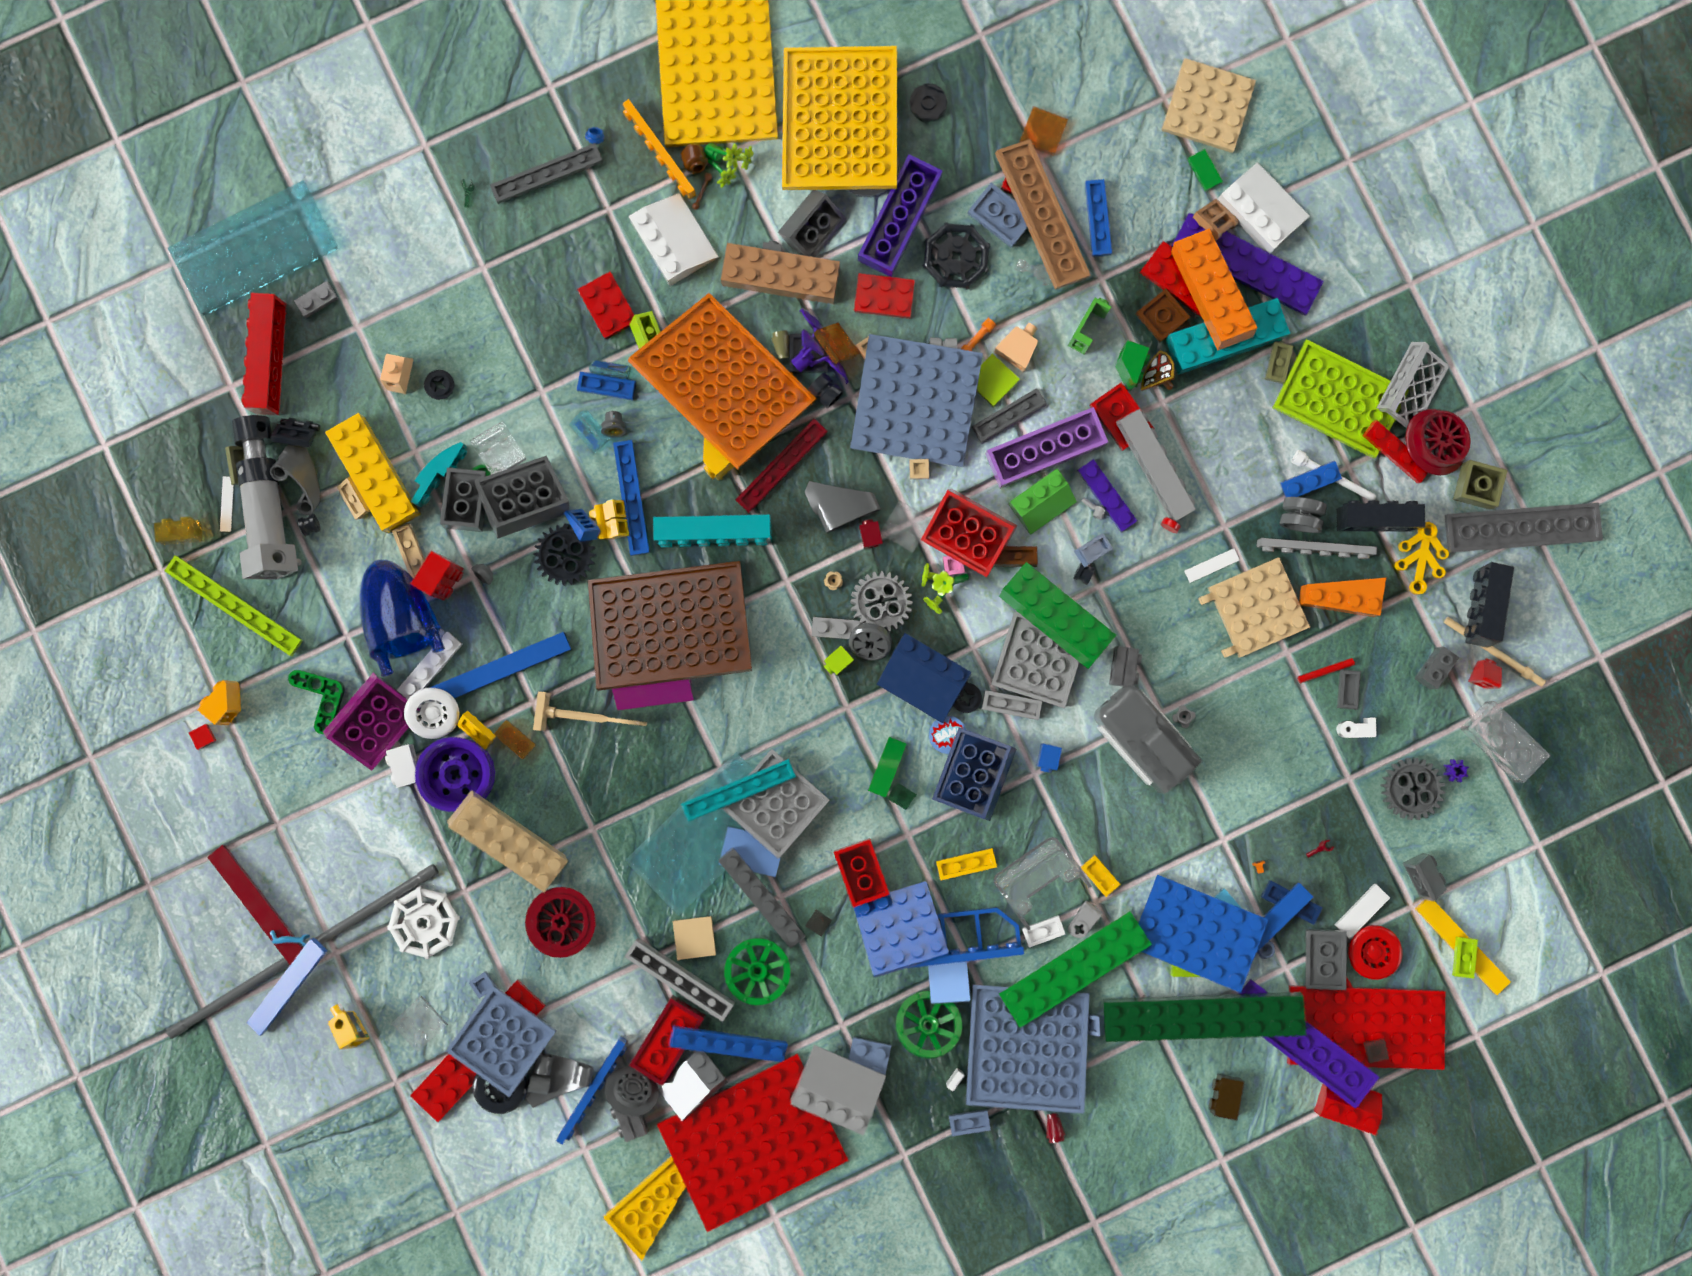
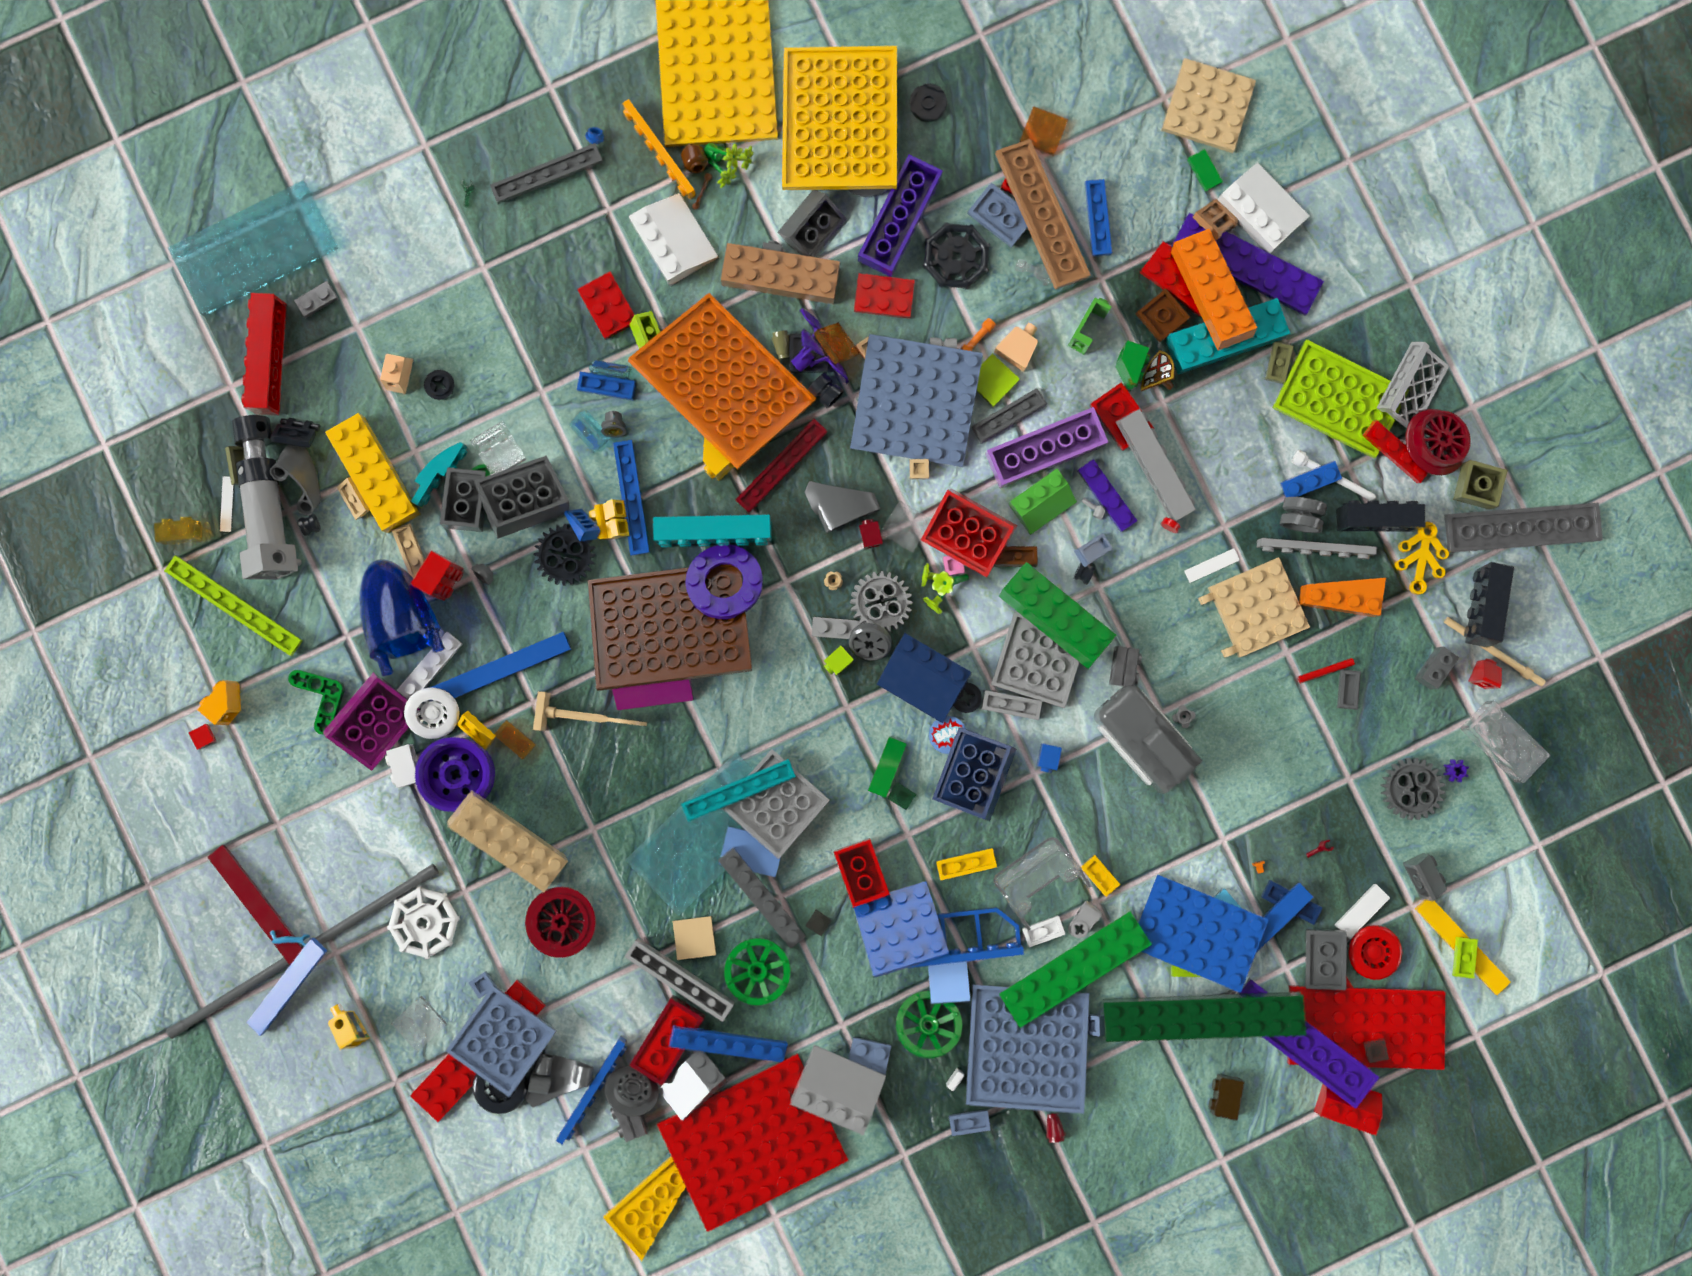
(724, 607): none -> dark purple plate
(1270, 950): sand blue plate -> none
(1351, 730): white leg -> none

